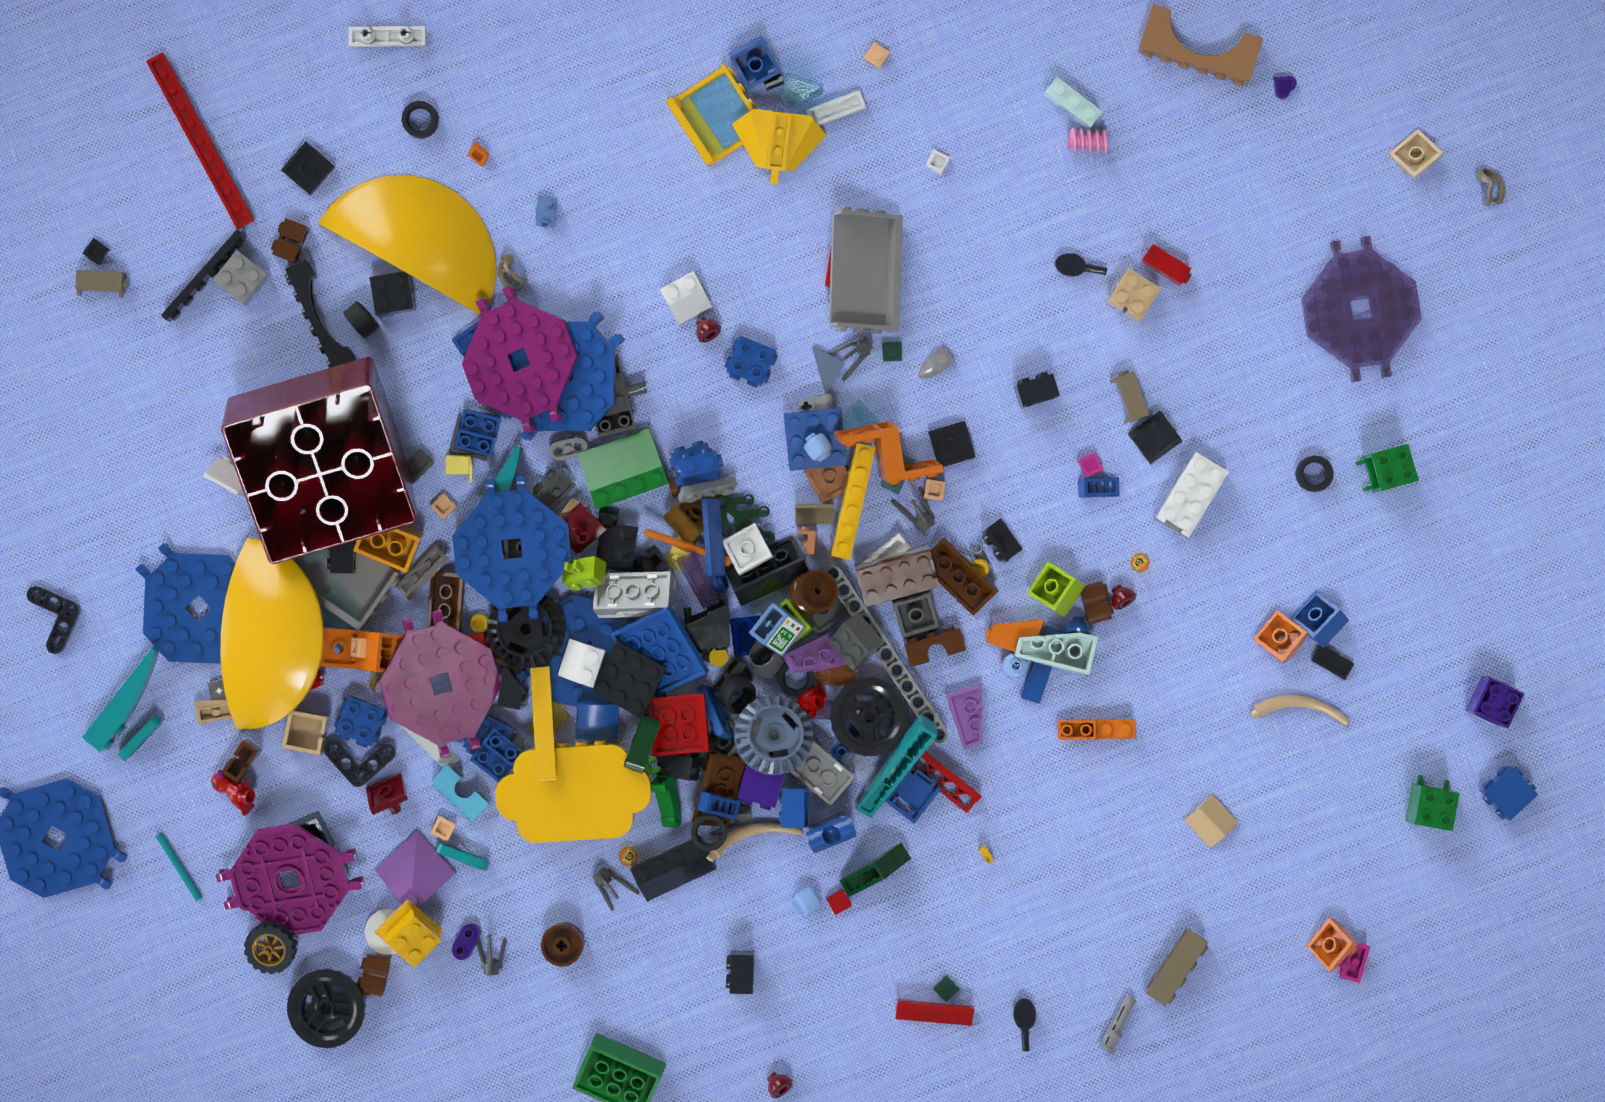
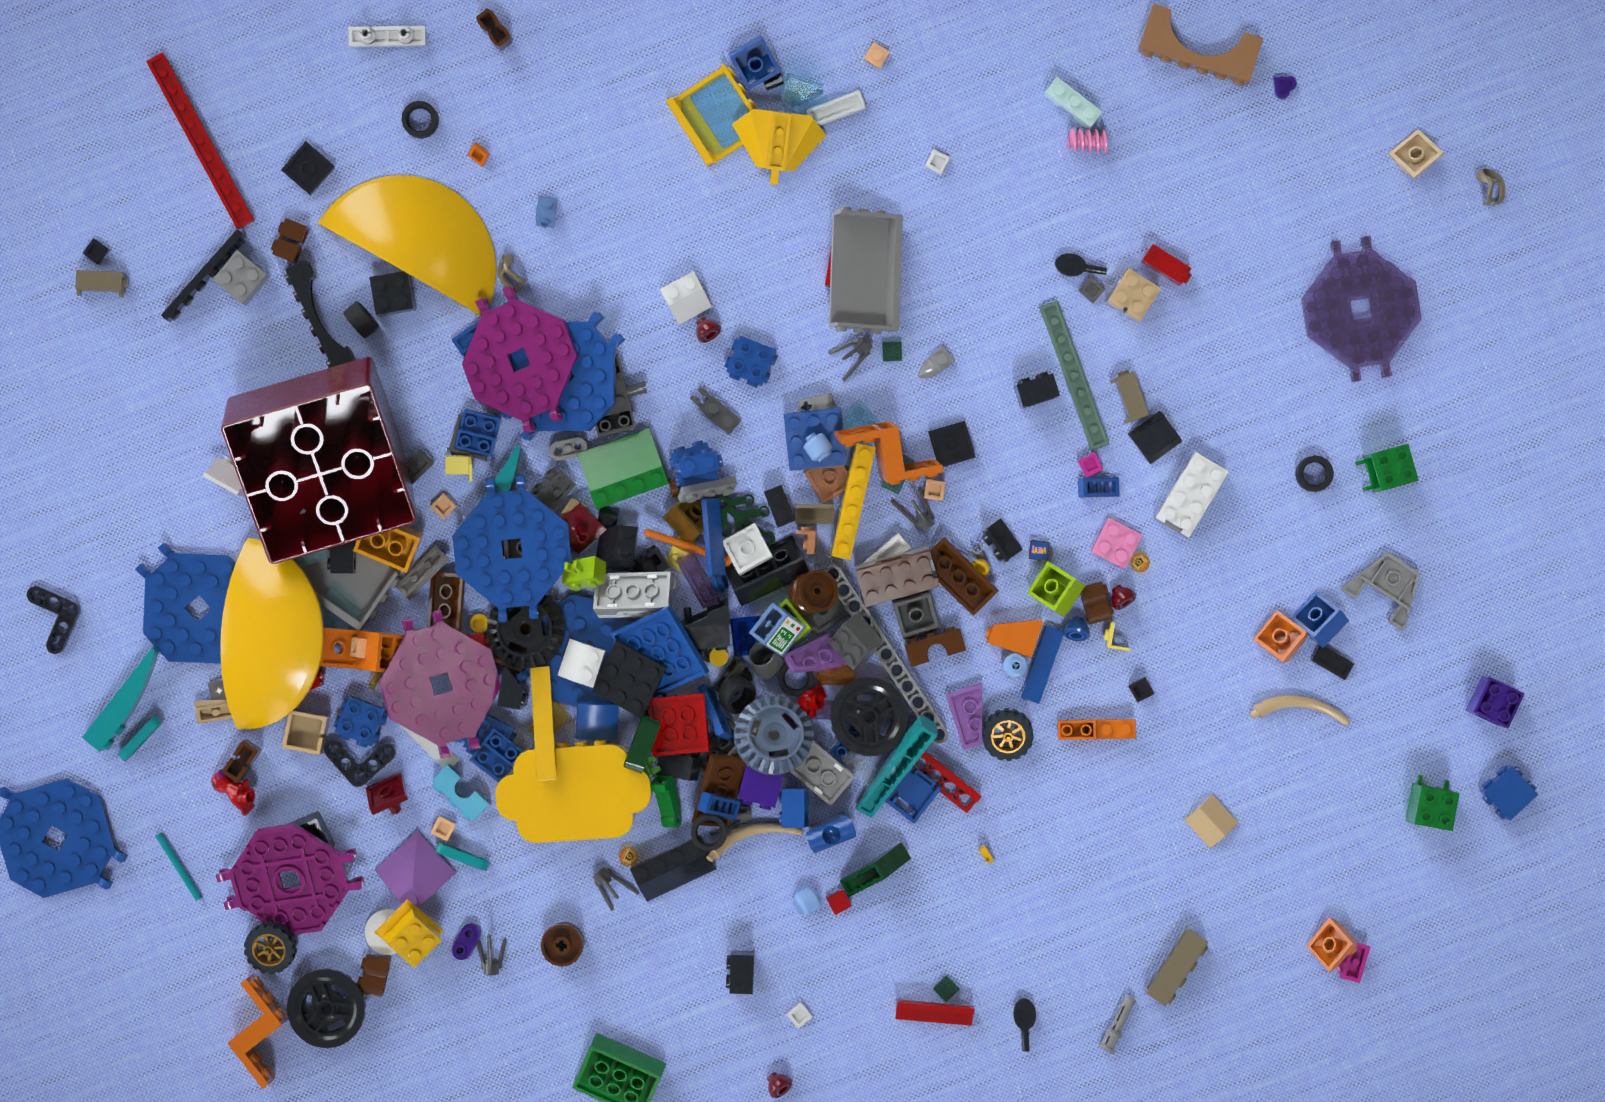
(258, 1030): none -> orange bracket
(491, 26): none -> reddish brown brick
(717, 412): none -> dark grey hinge
(779, 506): none -> black brick
(799, 1015): none -> white tile
(828, 368): sand blue tile -> none
(999, 750): none -> black wheel
(1039, 550): none -> tile
(1062, 651): light aqua wedge -> none
(1074, 375): none -> sand green tile
(1092, 290): none -> flat silver tile
(1108, 636): none -> light yellow bracket
(1116, 543): none -> bright pink plate
(1141, 689): none -> black plate
(1391, 579): none -> light grey wing

